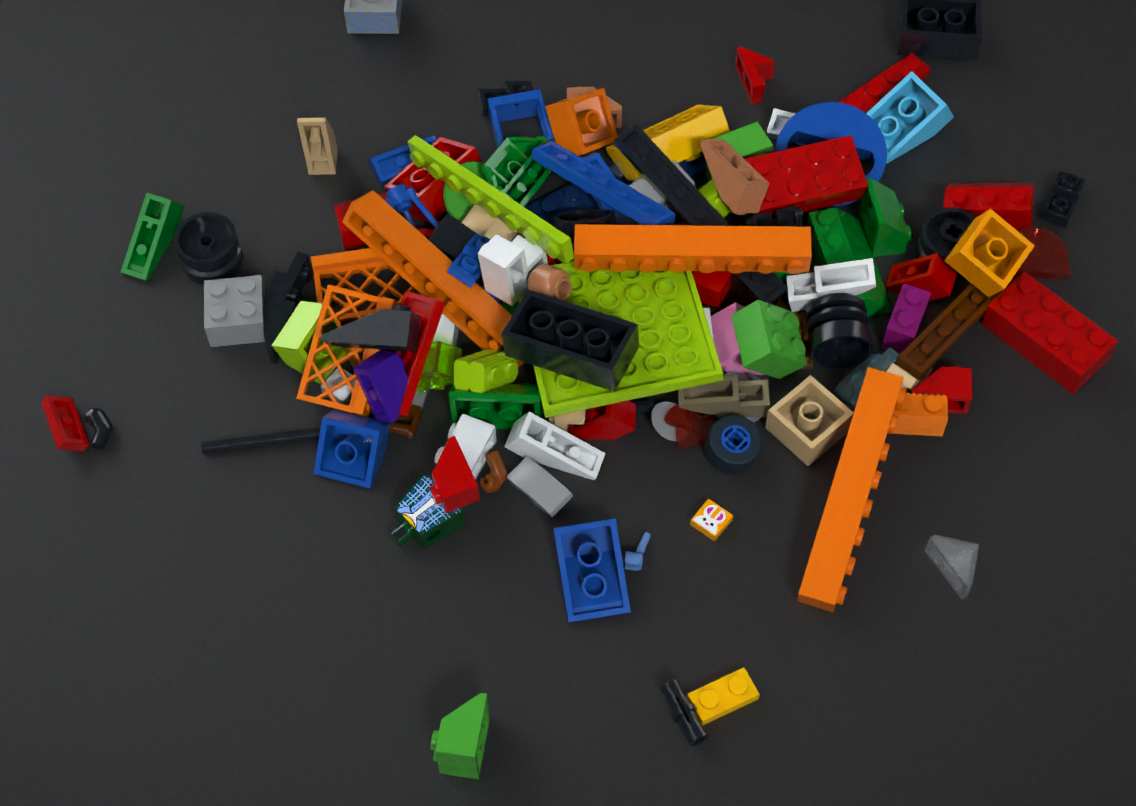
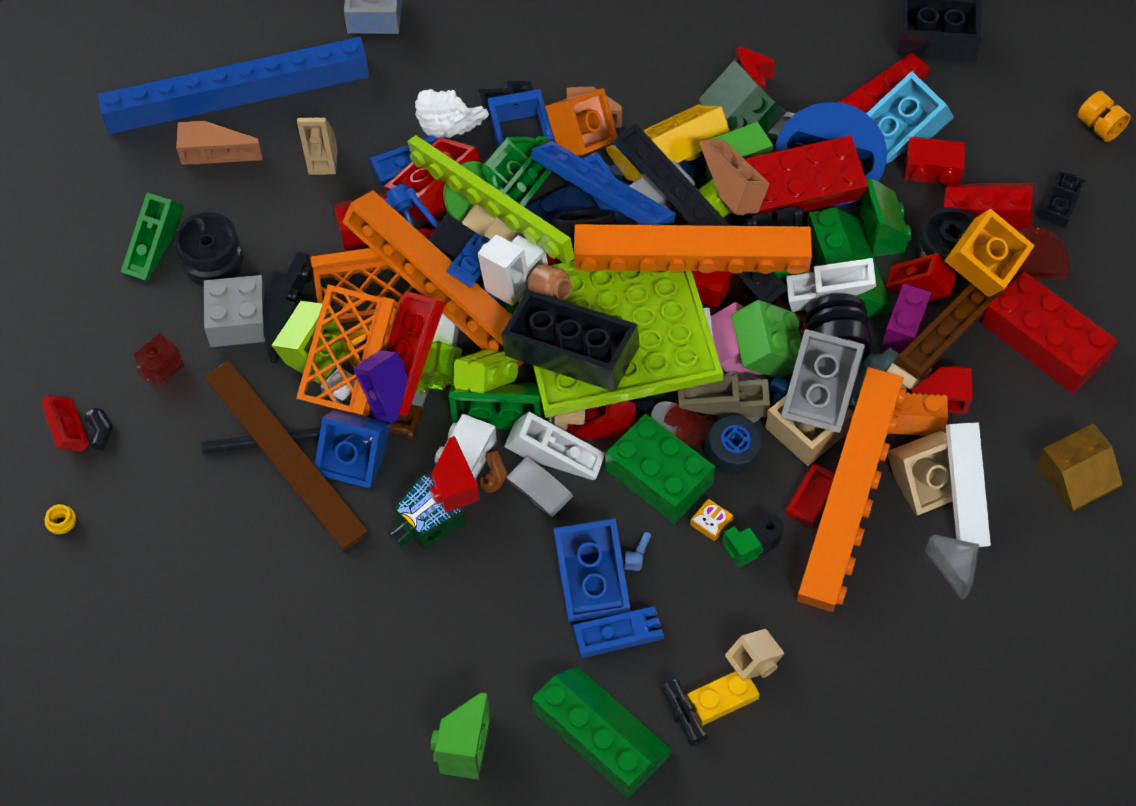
(57, 512): none -> yellow plate
(158, 360): none -> clear red brick
(209, 143): none -> nougat slope
(233, 85): none -> blue brick
(286, 456): none -> reddish brown tile
(379, 331): black slope -> none
(445, 114): none -> white piece
(600, 730): none -> green slope
(617, 632): none -> blue hinge
(659, 468): none -> green brick
(742, 99): none -> dark green slope
(753, 541): none -> leg
(755, 655): none -> tan brick
(779, 387): none -> blue hand
(811, 496): none -> red tile
(823, 380): none -> light grey slope
(923, 472): none -> tan slope
(934, 160): none -> red brick
(968, 483): none -> white tile
(1081, 468): none -> pearl gold slope
(1101, 114): none -> light orange wheel

